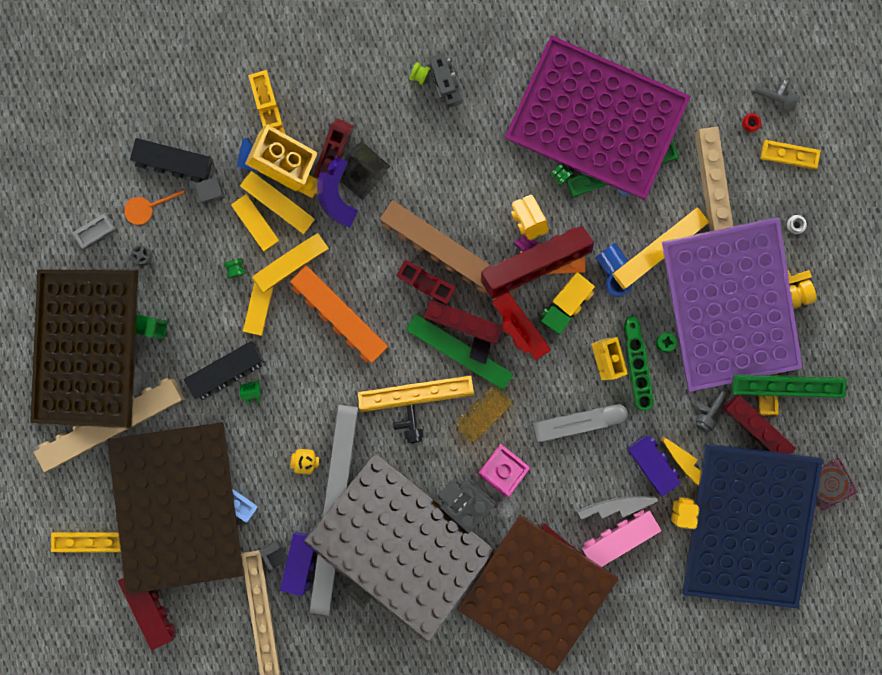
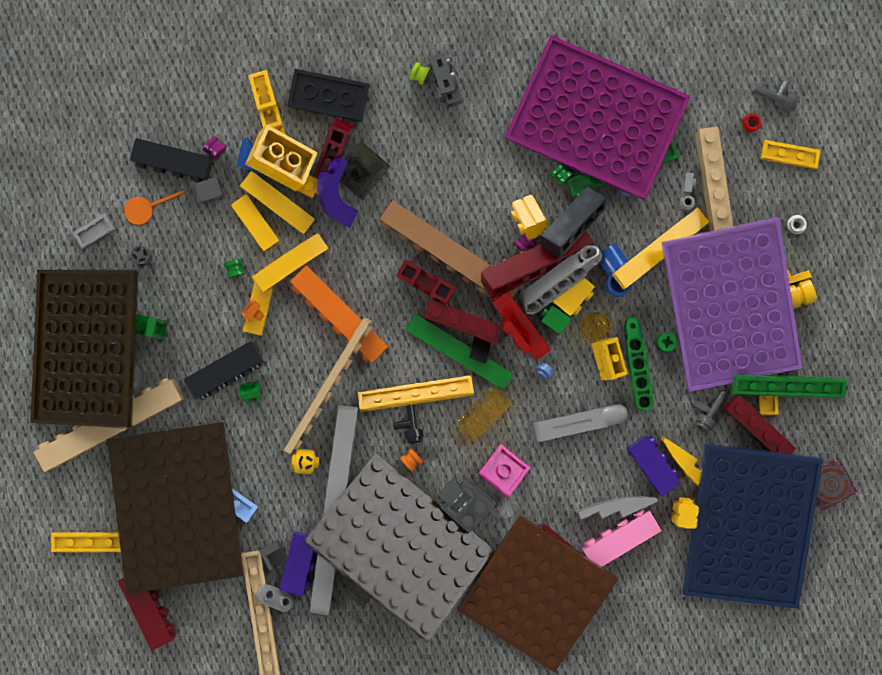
(214, 147): none -> magenta wheel
(251, 310): none -> orange tile
(276, 598): none -> light grey plate
(328, 95): none -> black plate
(333, 379): none -> tan plate
(411, 460): none -> orange wheel
(545, 371): none -> medium blue plate
(559, 280): none -> light grey piece
(573, 222): none -> black brick
(595, 326): none -> clear yellow hair
(688, 185): none -> light grey plate

